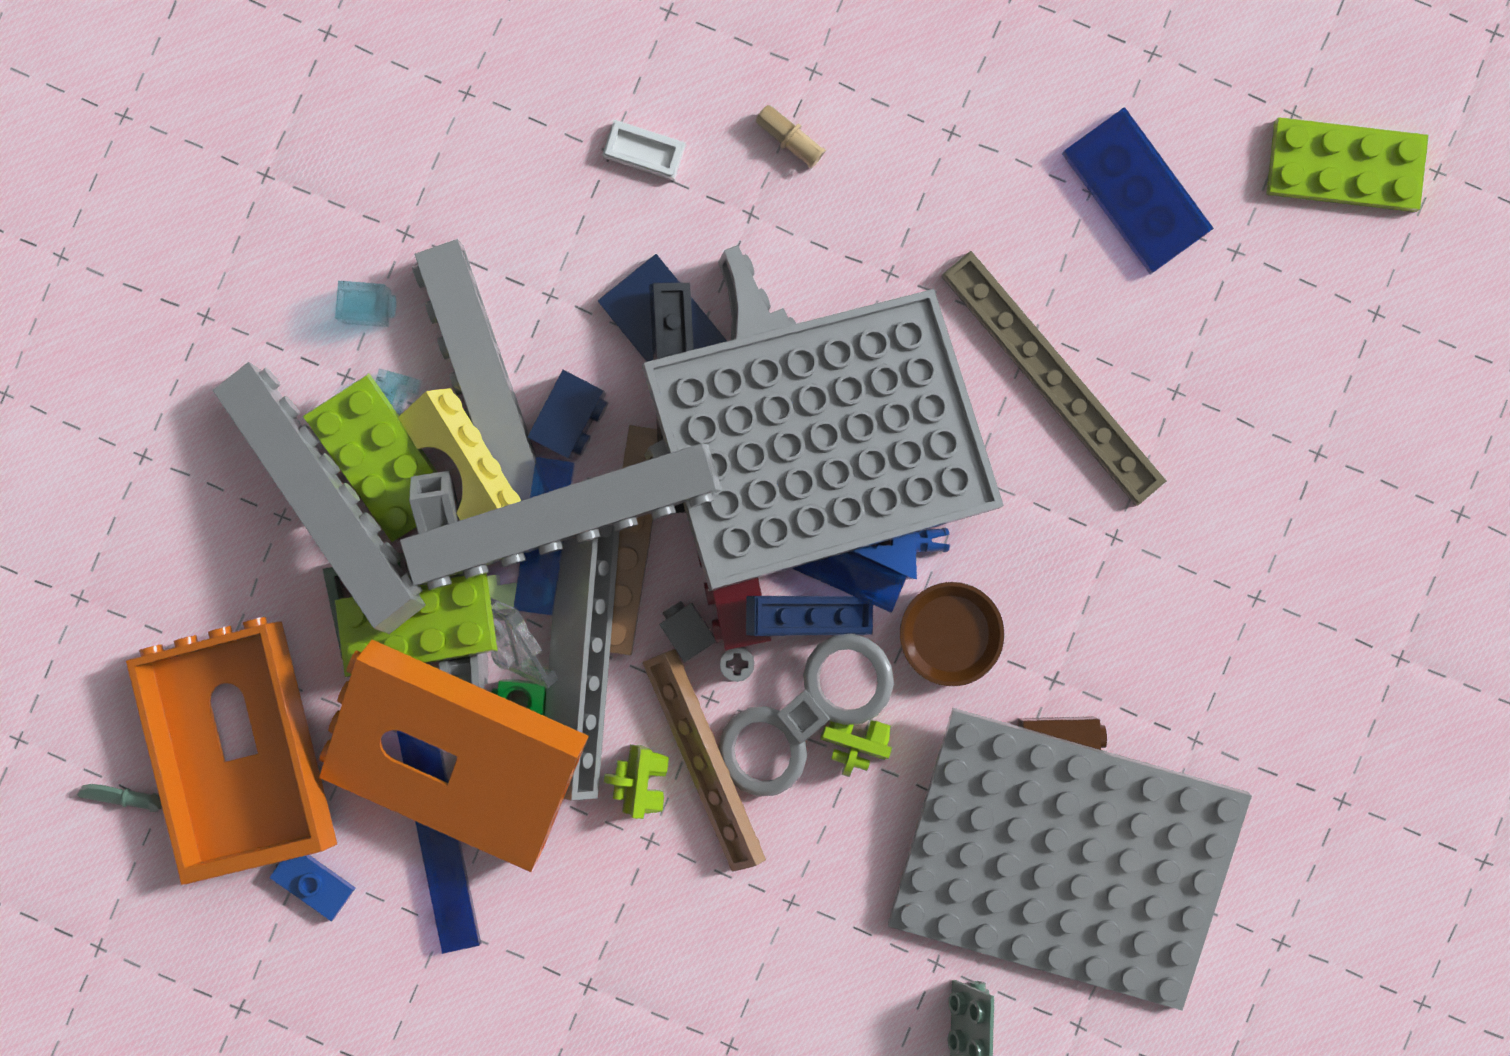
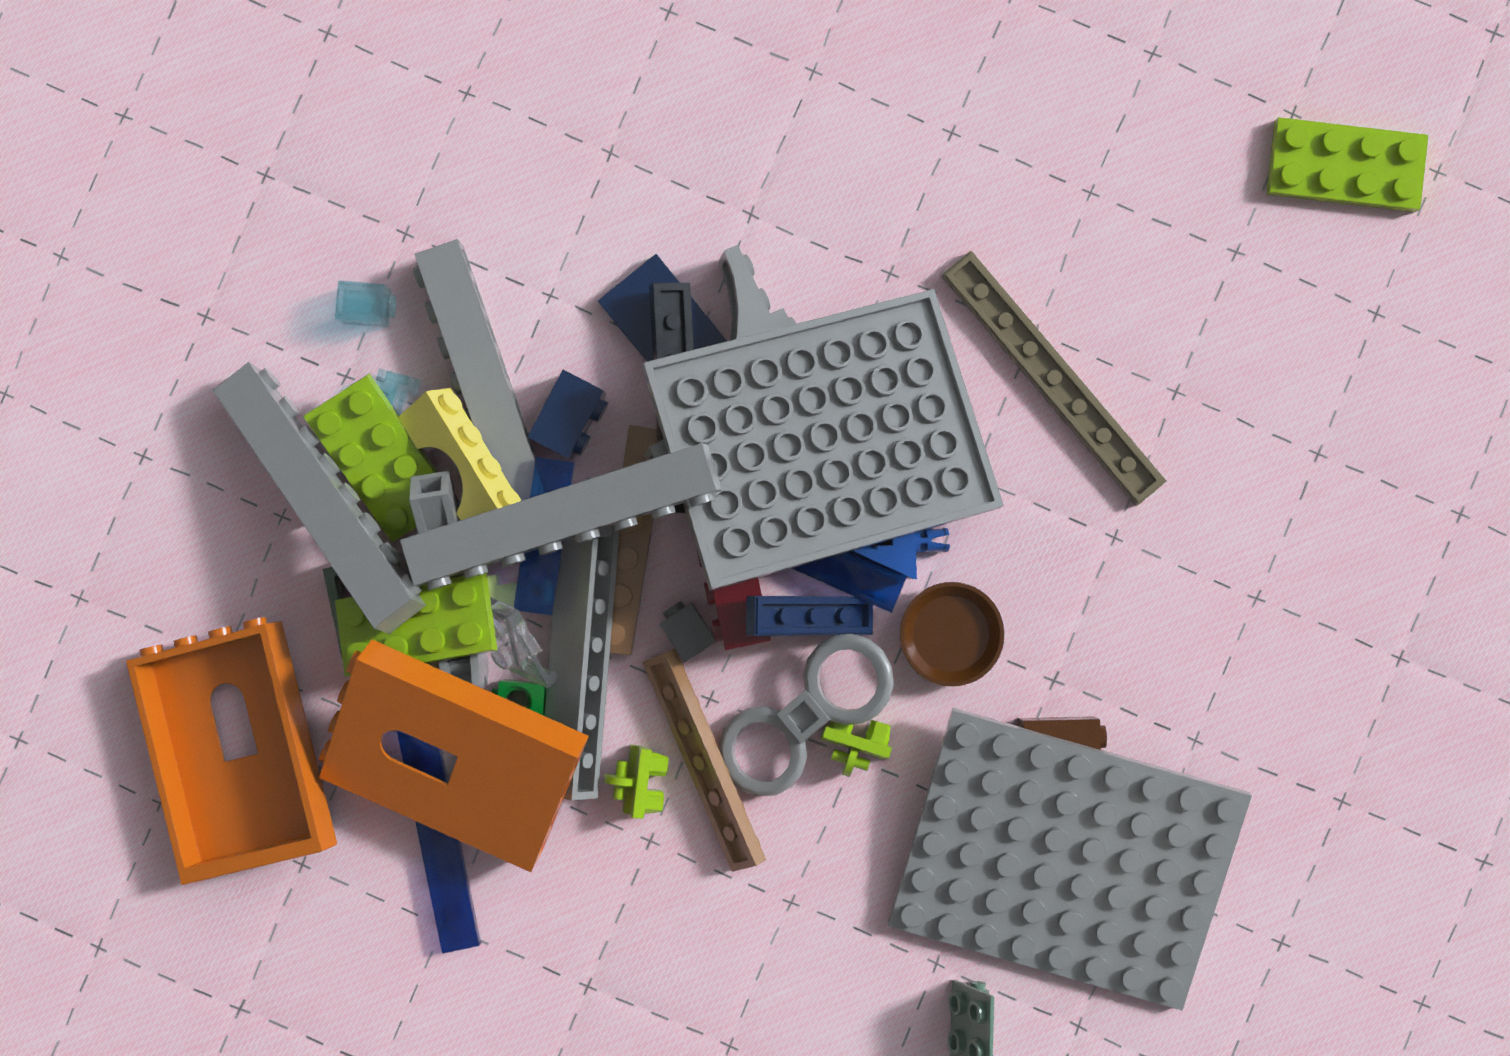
(120, 797): sand green piece -> none
(314, 884): blue plate -> none
(644, 150): white tile -> none
(728, 671): light grey bush -> none
(790, 136): tan axle -> none
(1137, 190): clear blue tile -> none

